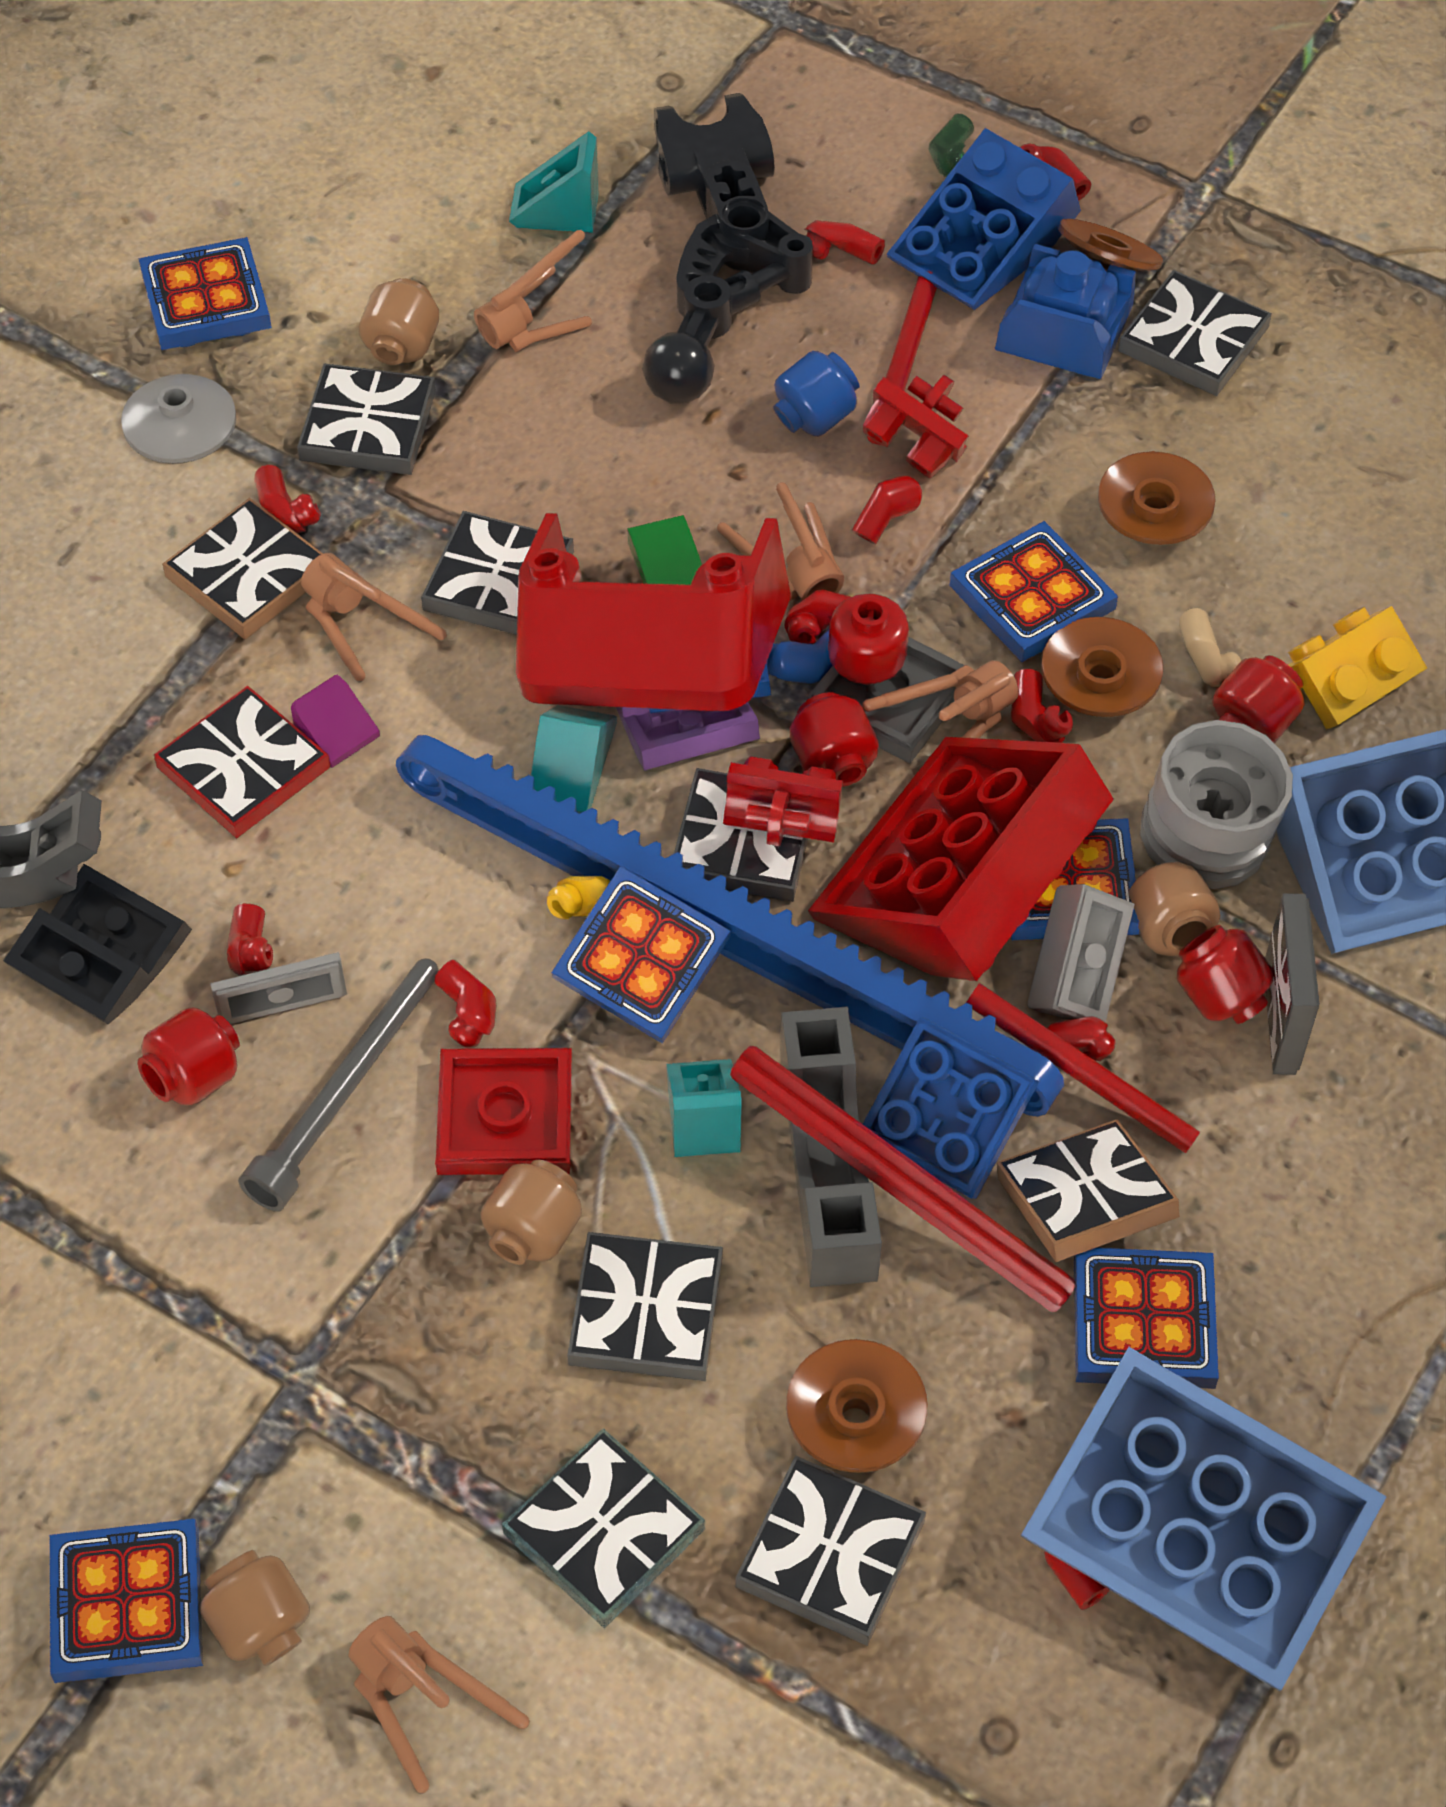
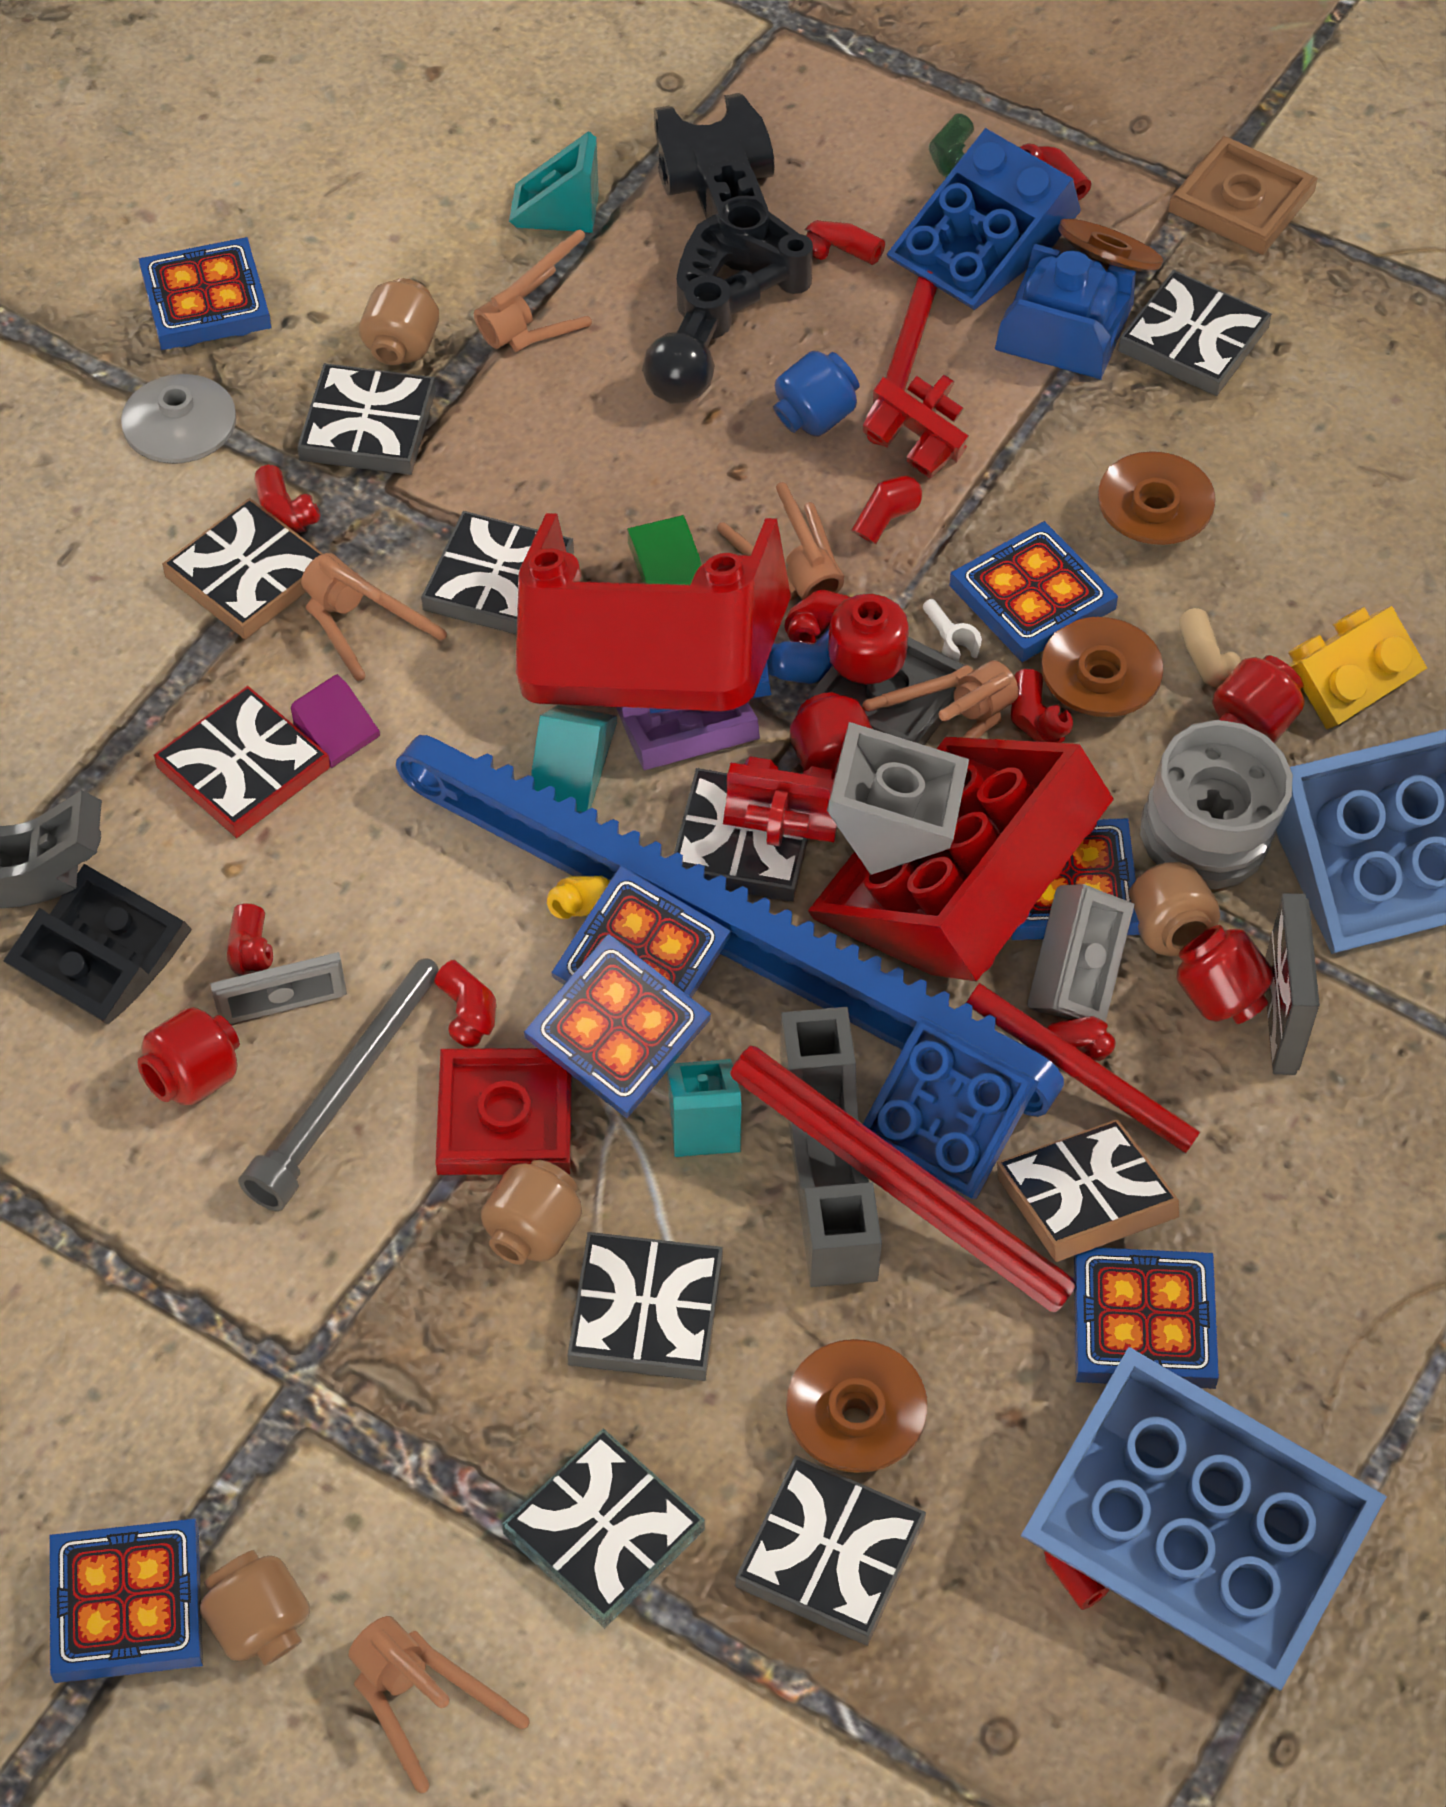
(617, 1025): none -> tile
(895, 797): none -> light grey slope
(952, 633): none -> white hand
(1243, 195): none -> medium nougat tile

